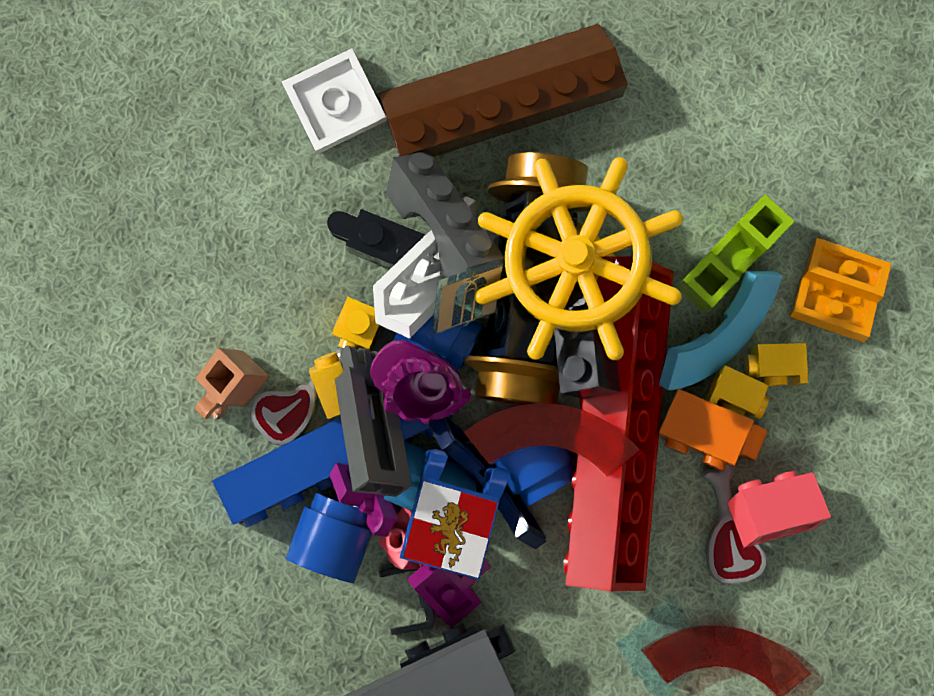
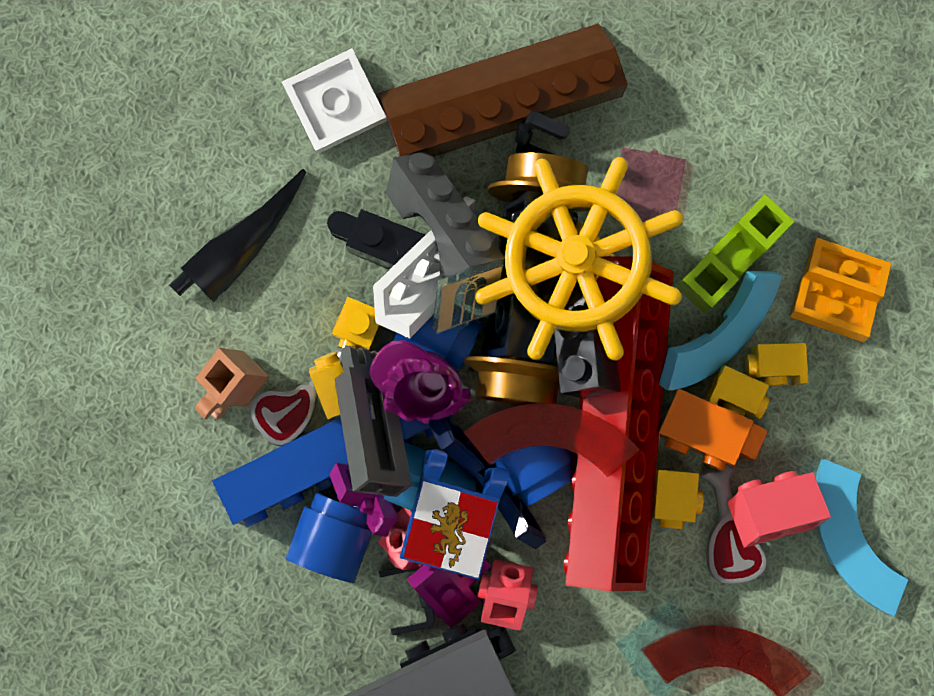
(229, 253): none -> black piece
(509, 586): none -> coral brick
(540, 122): none -> black piece
(651, 182): none -> clear pink piece
(676, 498): none -> yellow brick
(847, 546): none -> medium azure tile

